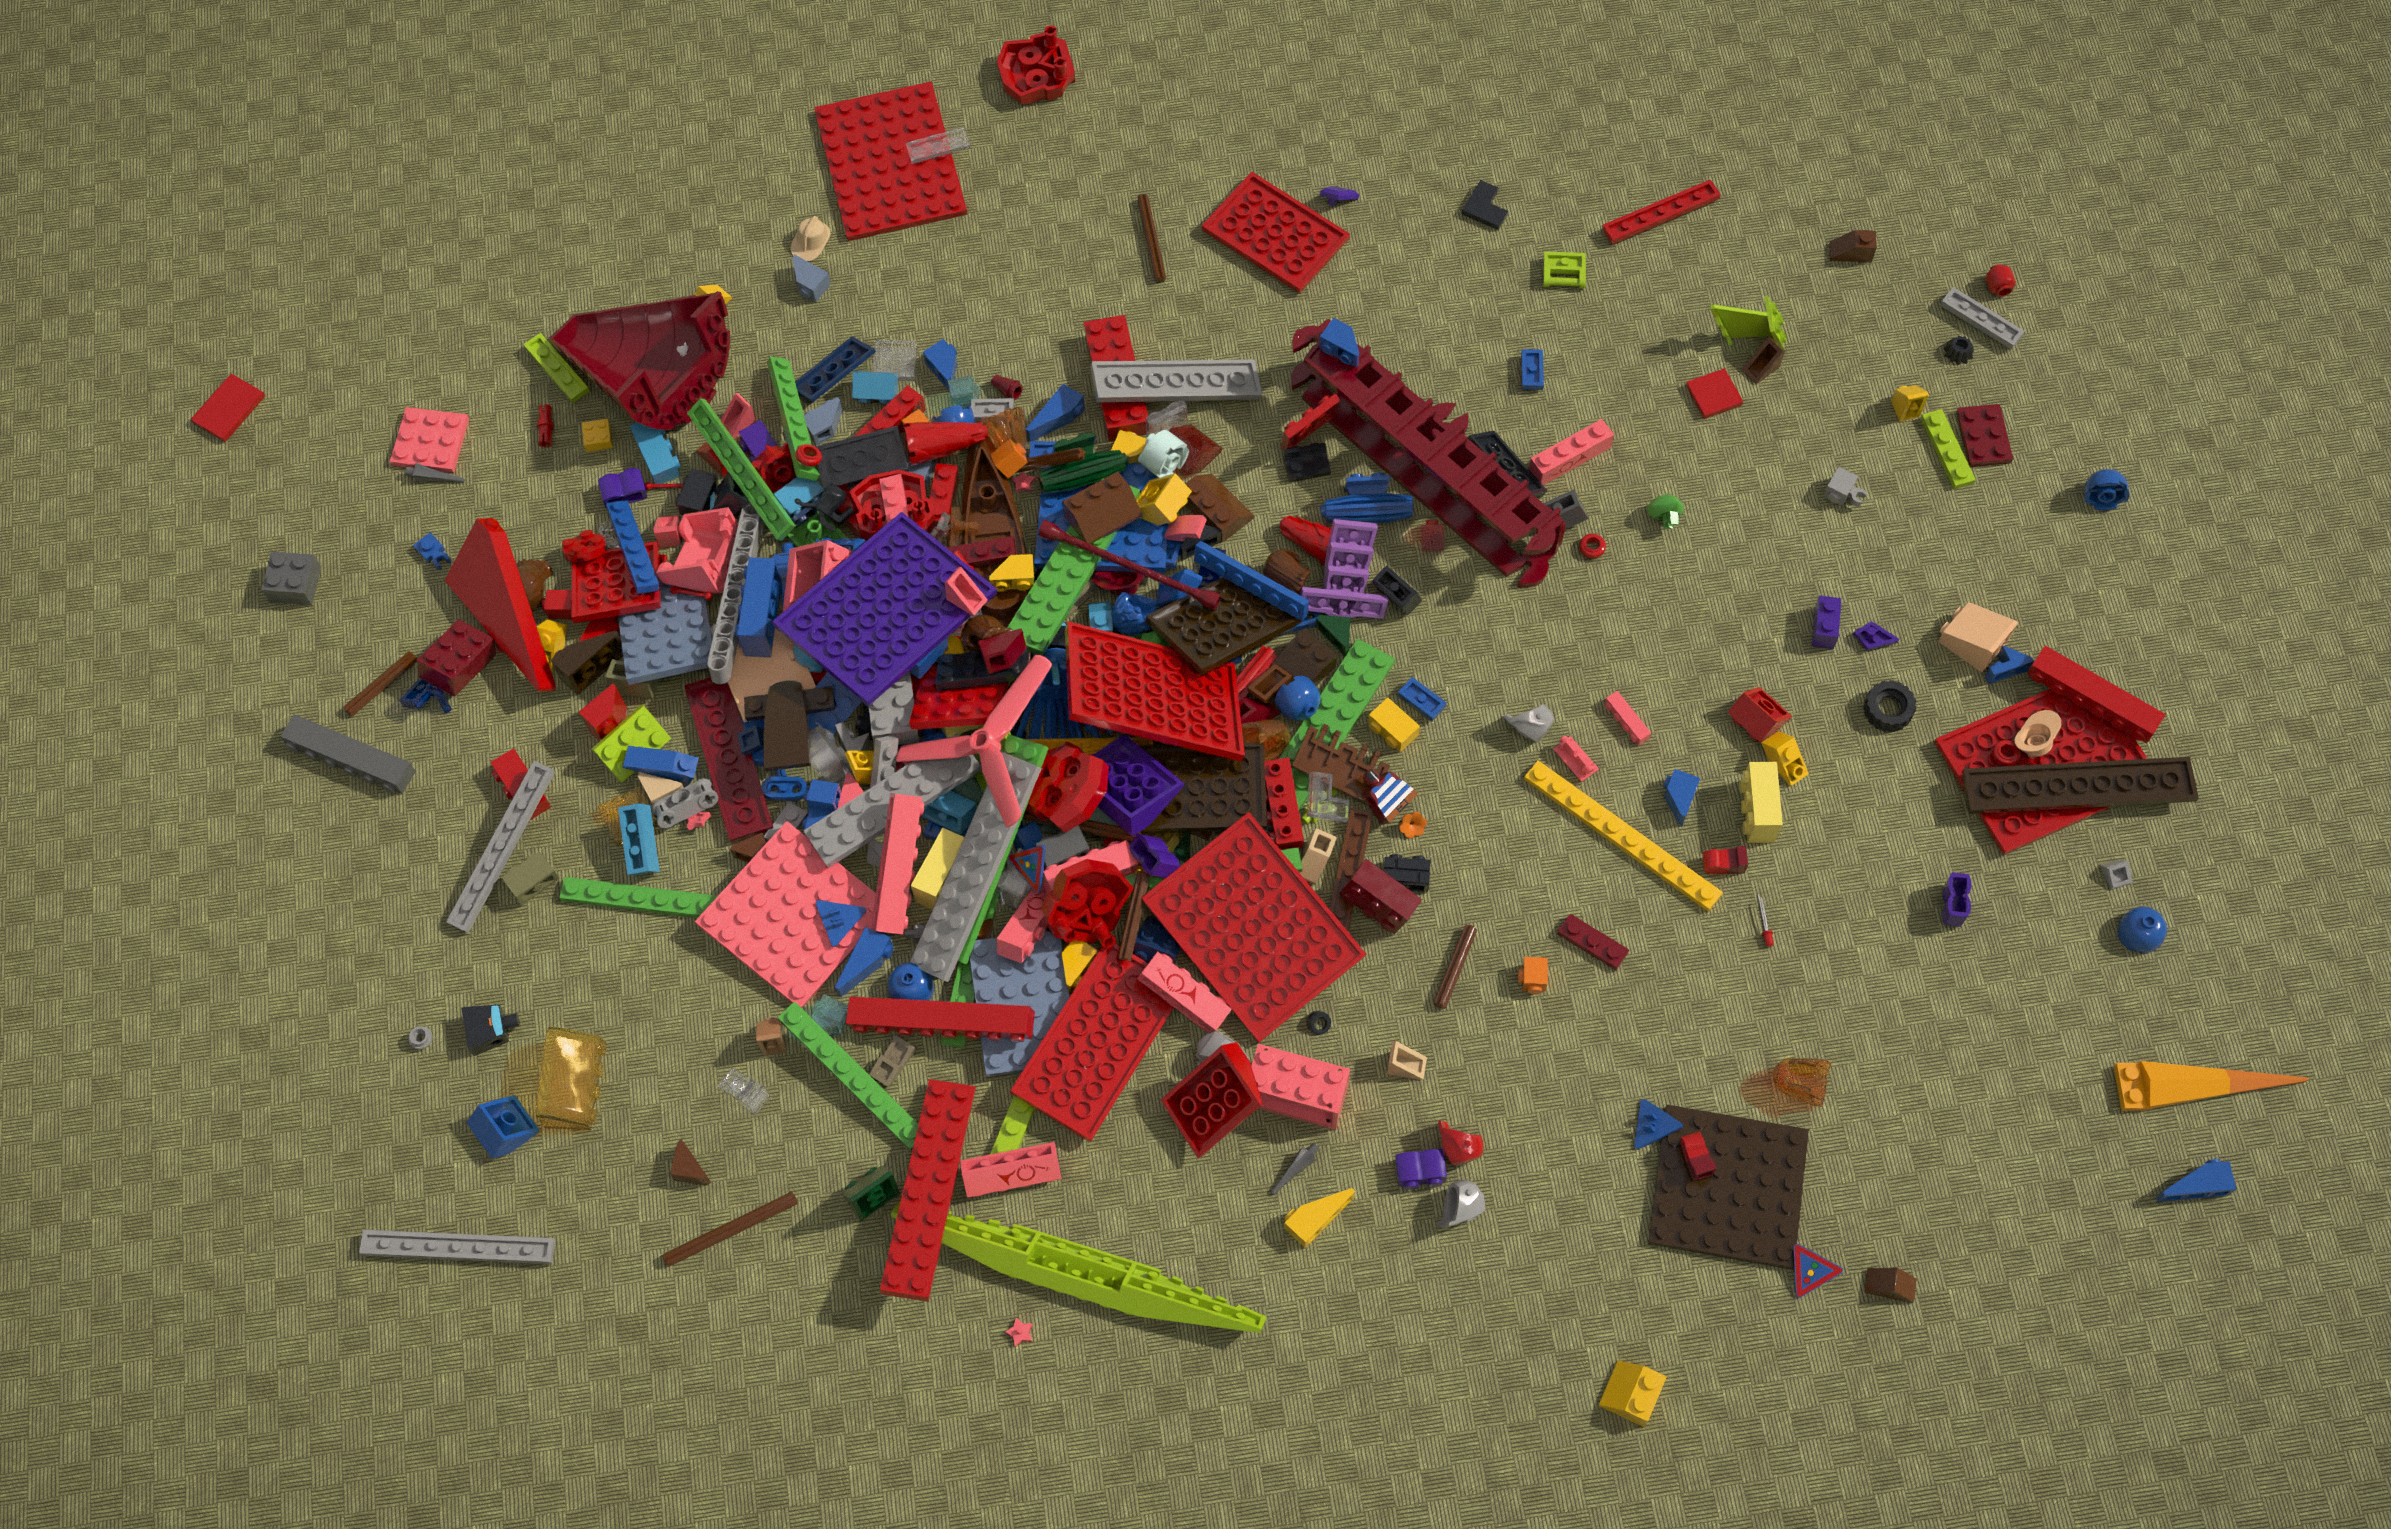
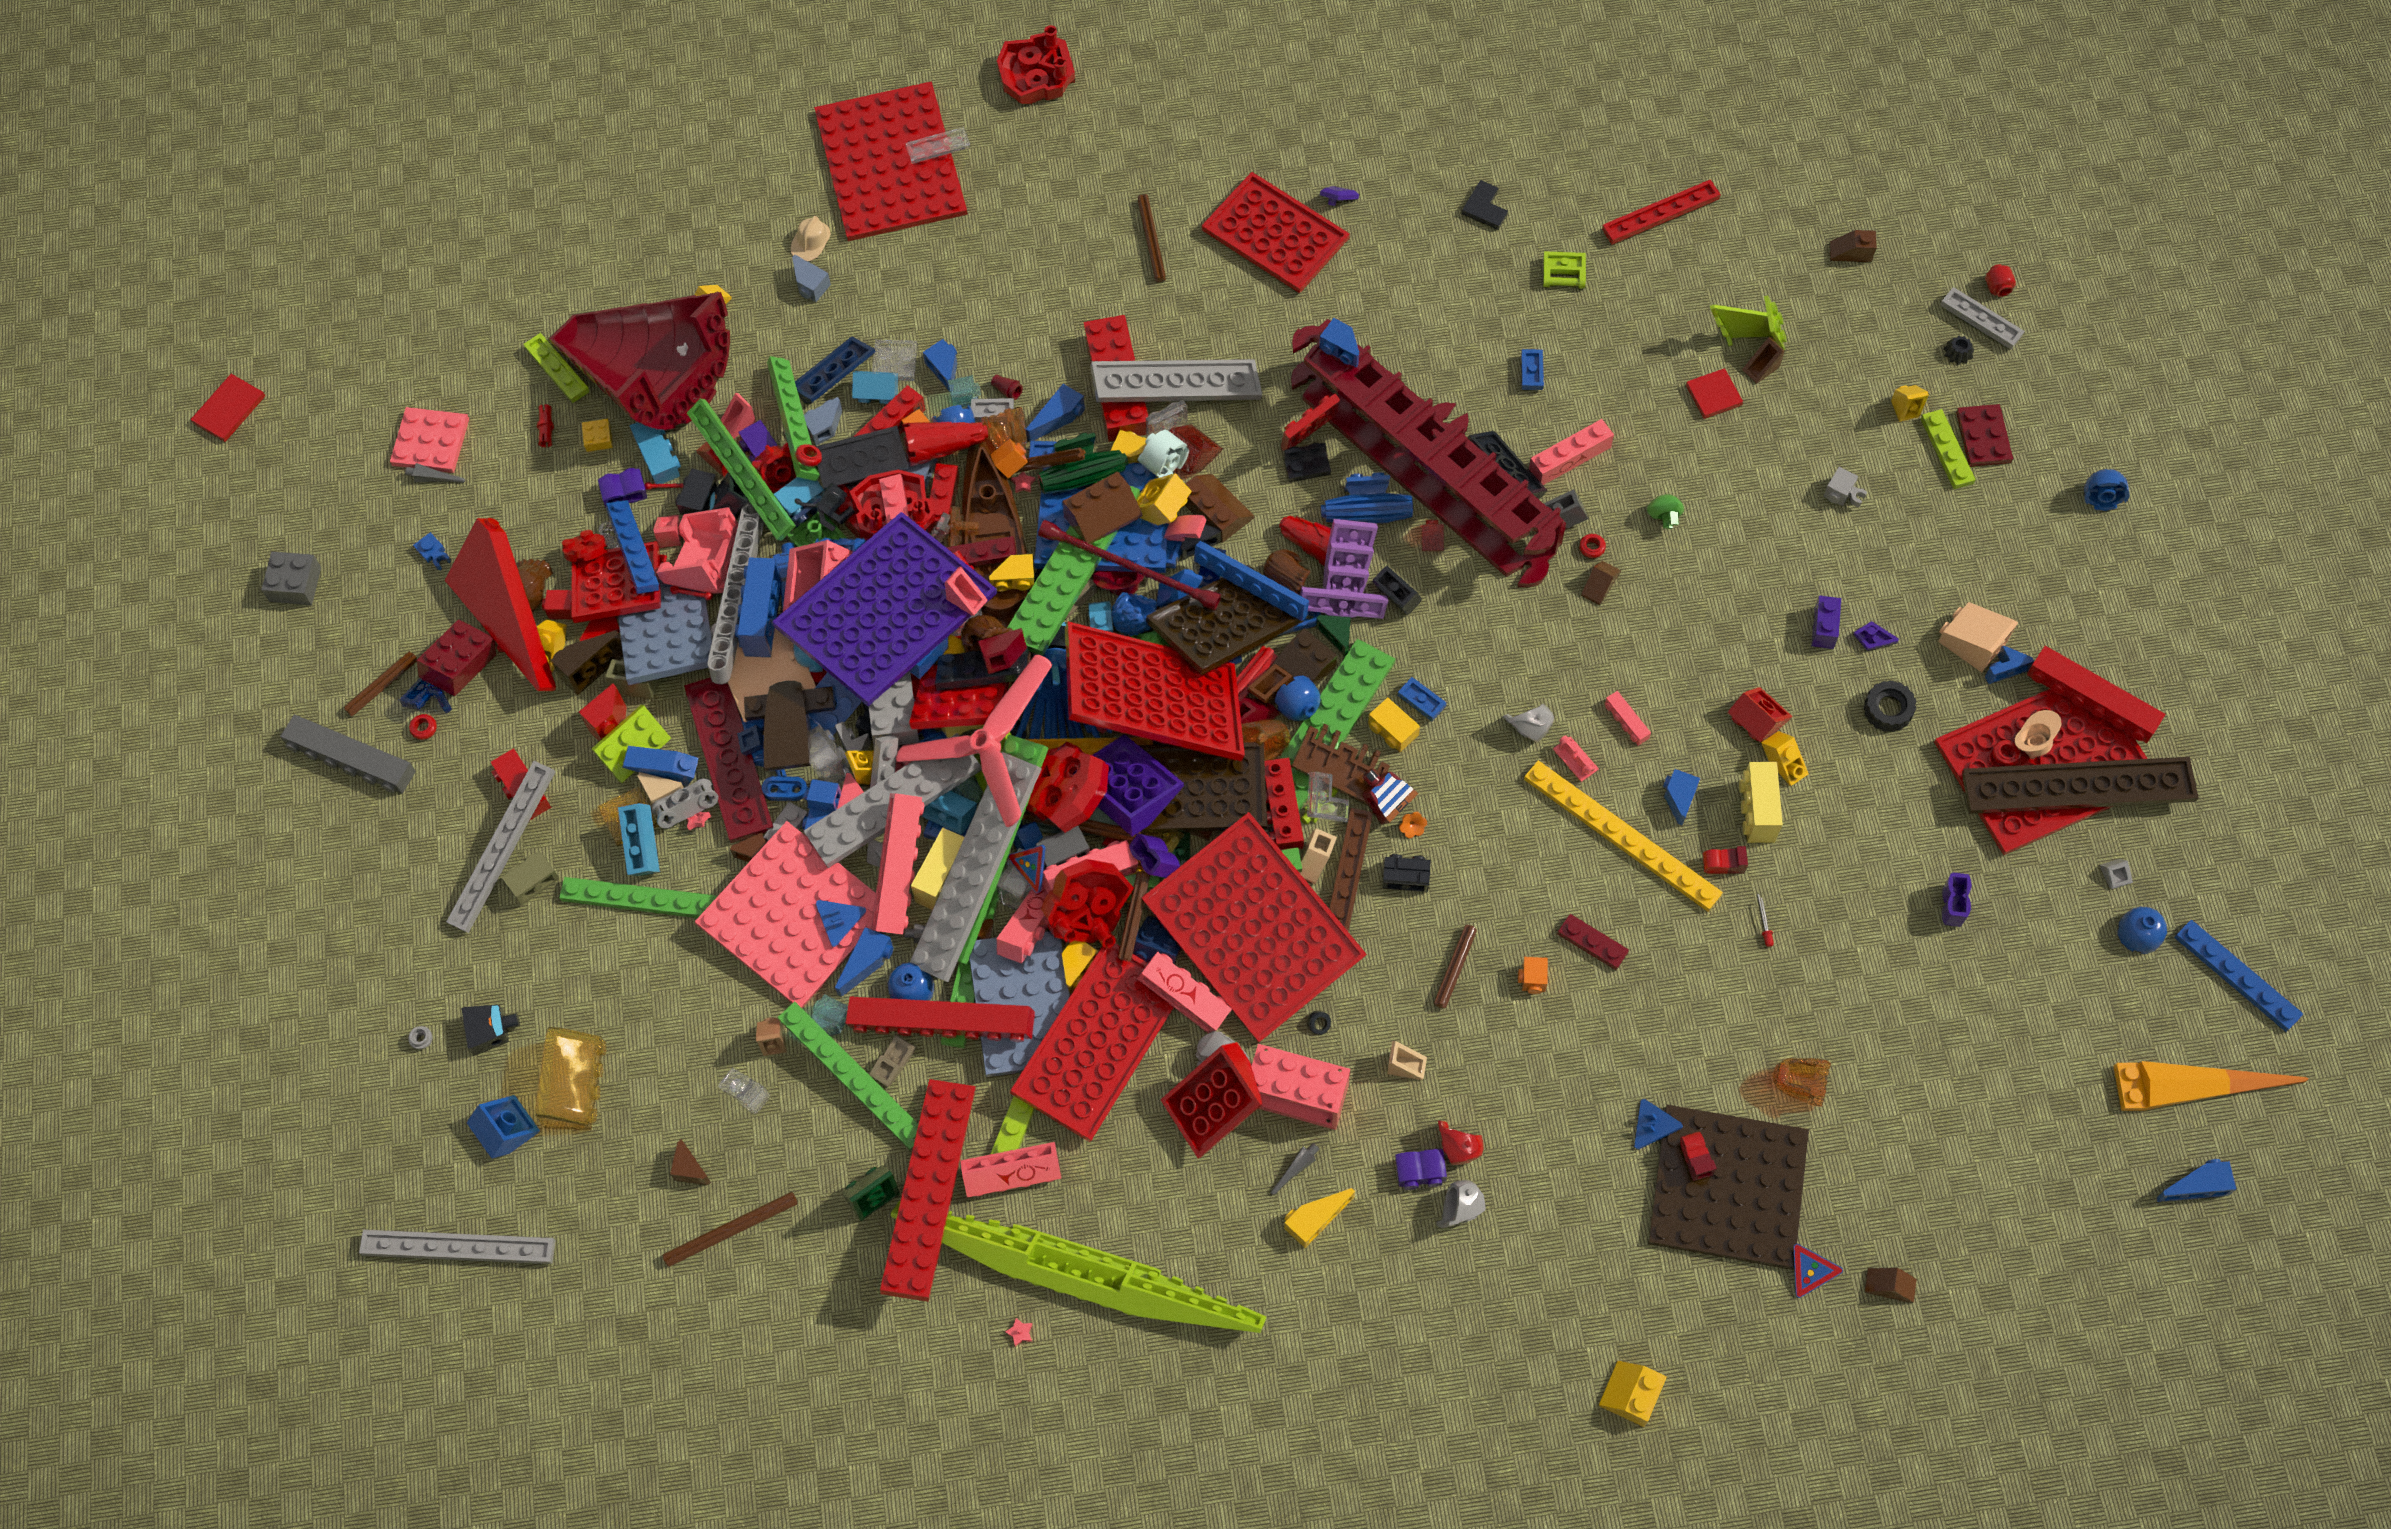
(419, 719): none -> red piece
(1380, 896): dark red brick -> none
(1600, 582): none -> reddish brown slope
(2238, 975): none -> blue plate

